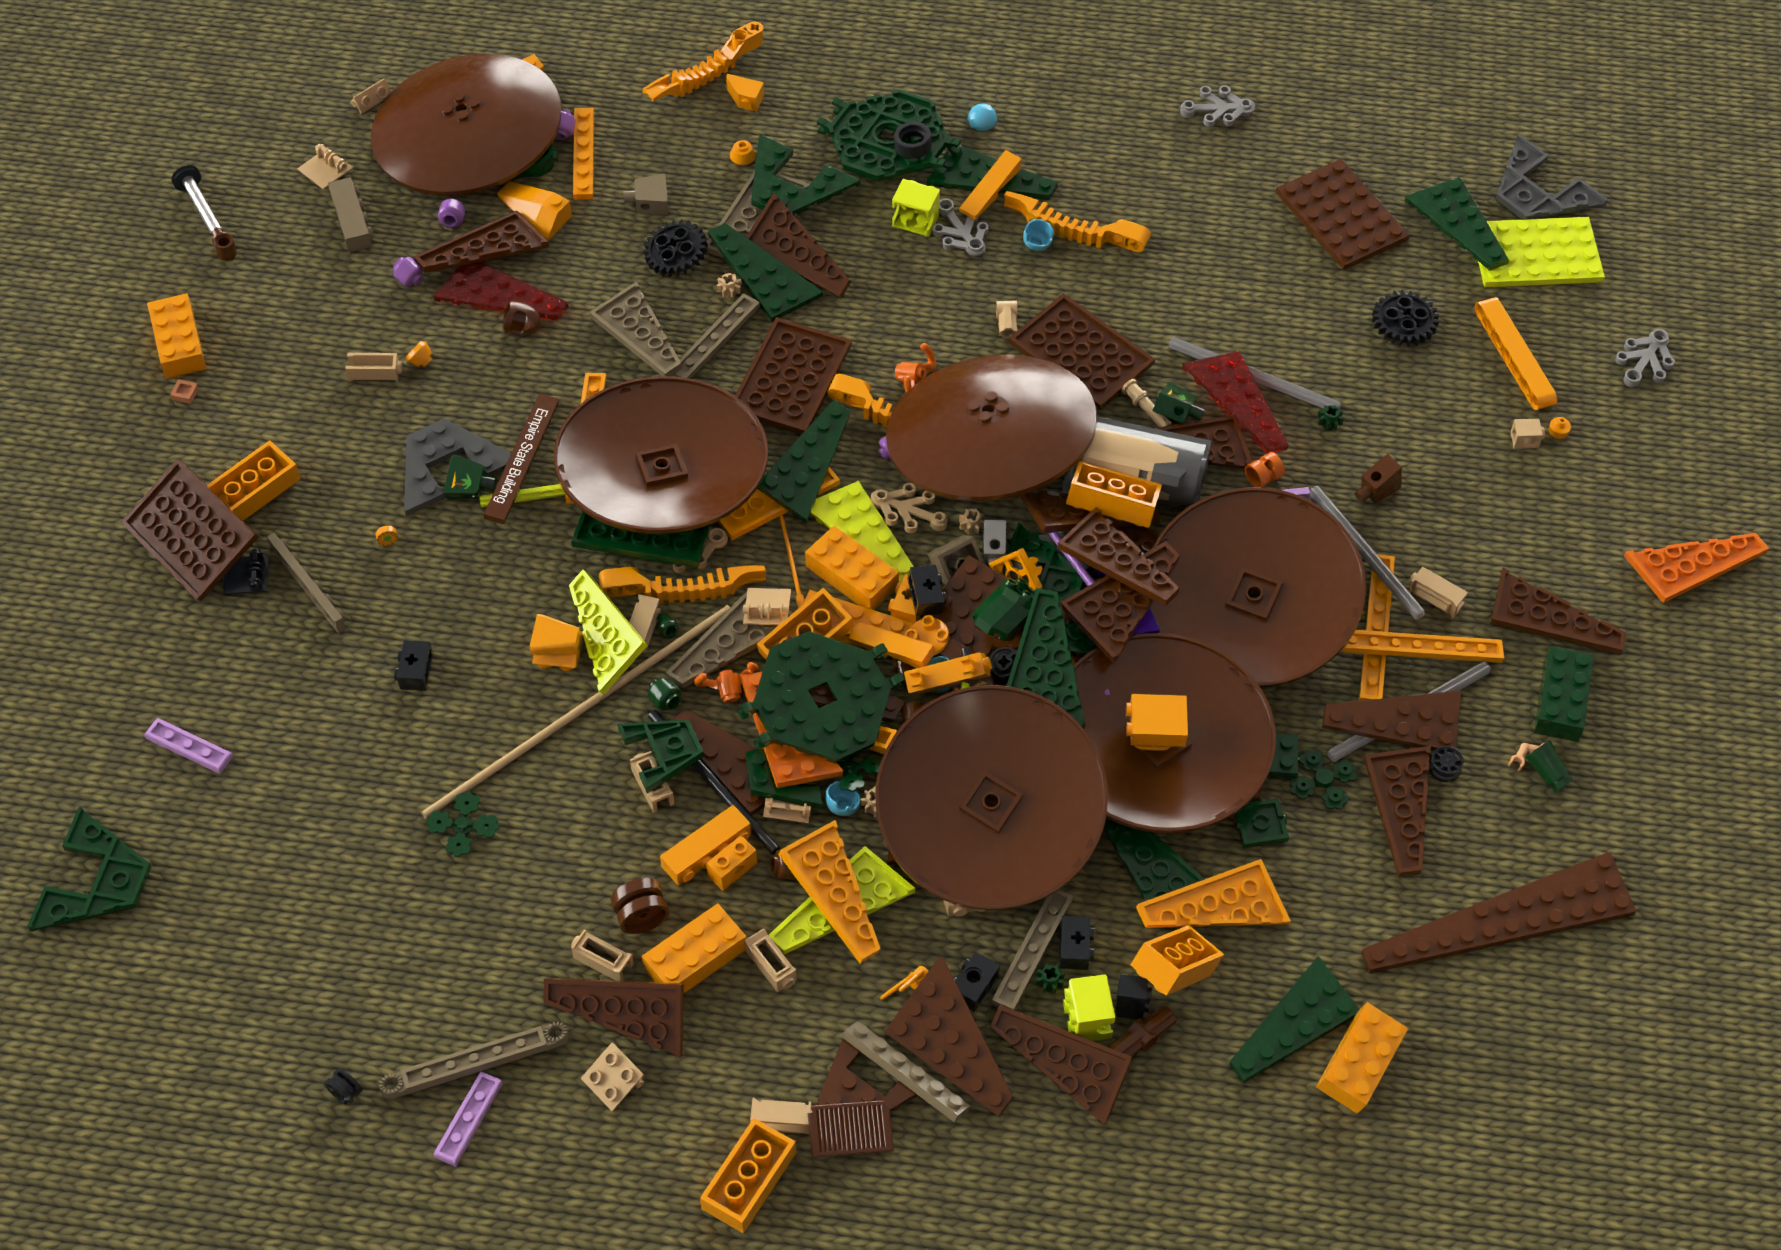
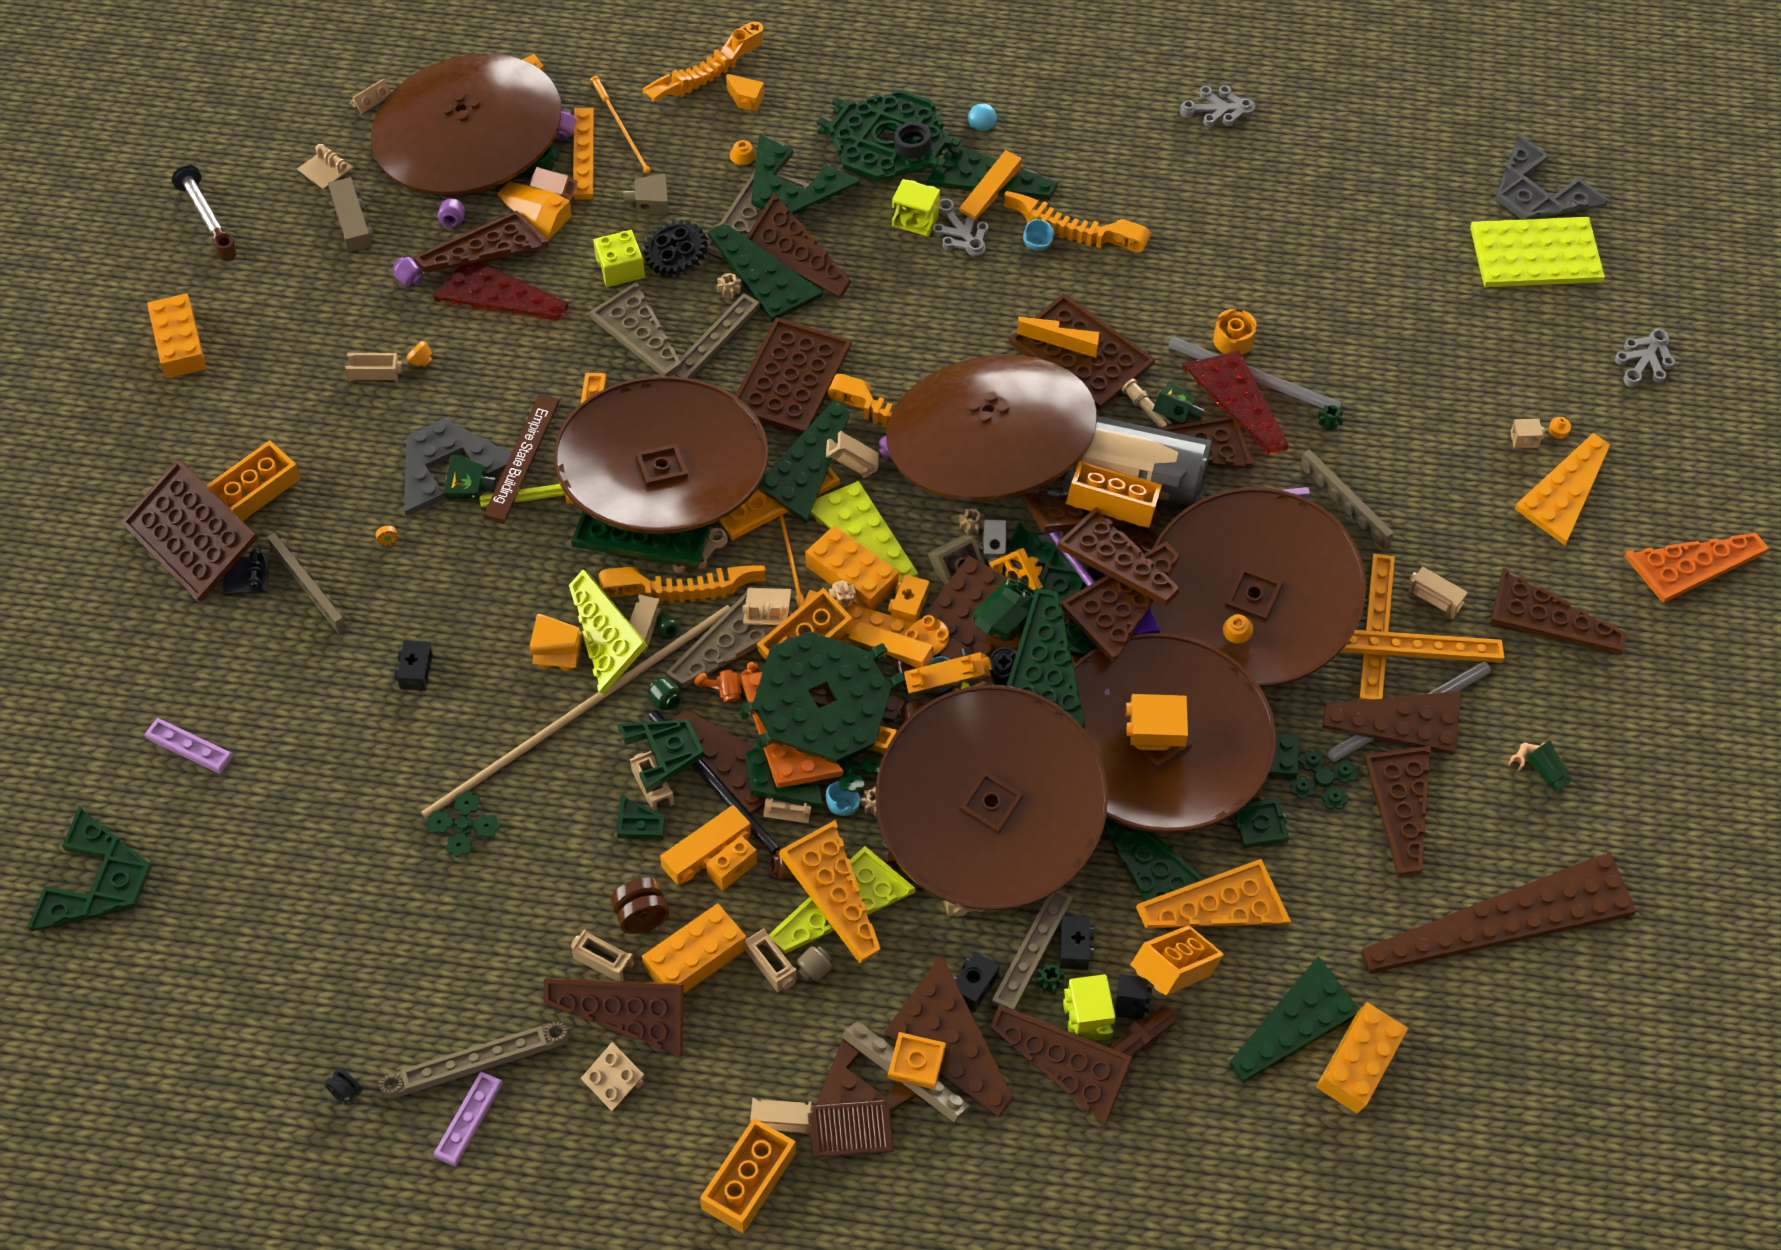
(184, 391): nougat plate -> none
(520, 319): reddish brown piece -> none
(554, 182): none -> brick
(605, 98): none -> light orange piece
(619, 258): none -> neon yellow piece
(638, 821): none -> dark green wing
(814, 963): none -> dark tan head
(843, 593): none -> tan gear
(853, 454): none -> tan window
(884, 500): tan plant -> none
(911, 980): light orange plant -> none
(912, 373): orange piece -> none
(916, 1060): none -> light orange tile
(926, 590): black brick -> none
(1006, 314): tan piece -> none
(1049, 332): none -> light orange slope
(1234, 332): none -> light orange brick
(1237, 629): none -> light orange cone
(1264, 470): orange wheel -> none
(1342, 214): reddish brown plate -> none
(1346, 499): none -> dark tan plate
(1370, 556): light grey axle -> none
(1380, 480): reddish brown torso -> none
(1405, 318): black gear -> none
(1446, 765): black wheel -> none
(1458, 216): dark green wing -> none
(1516, 353): light orange beam -> none
(1562, 493): none -> light orange wing
(1564, 694): dark green brick -> none

